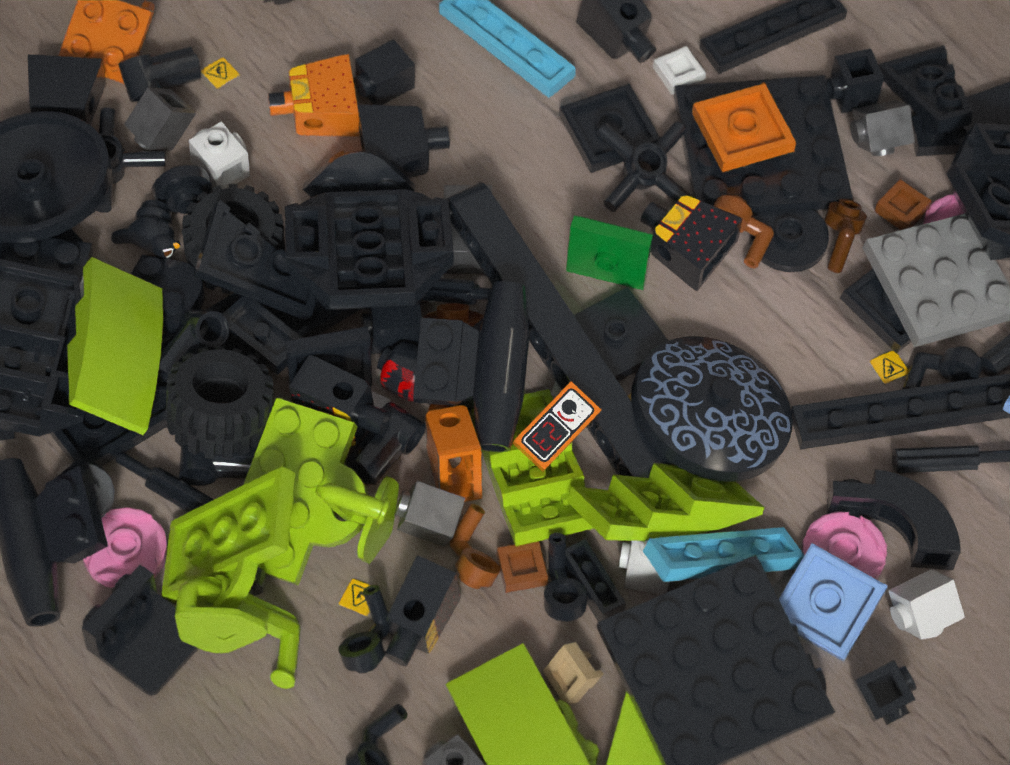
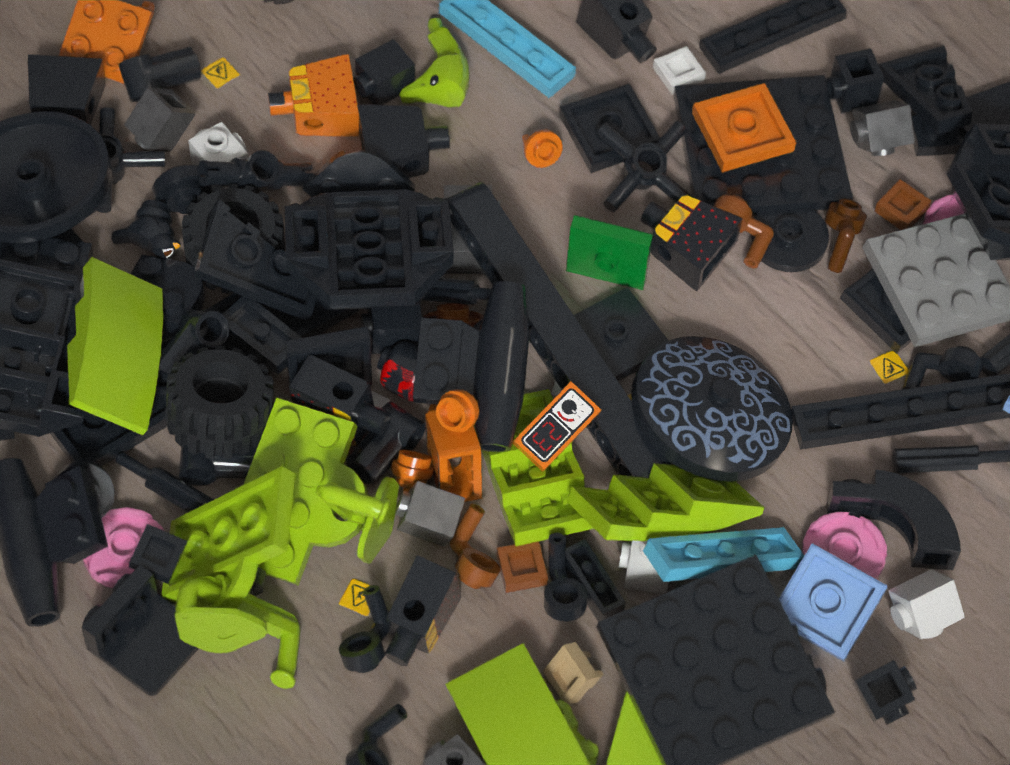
(158, 553): none -> black tile
(241, 171): none -> black pin
(411, 467): none -> orange plate
(447, 77): none -> lime animal
(457, 410): none -> orange plate
(542, 148): none -> orange plate

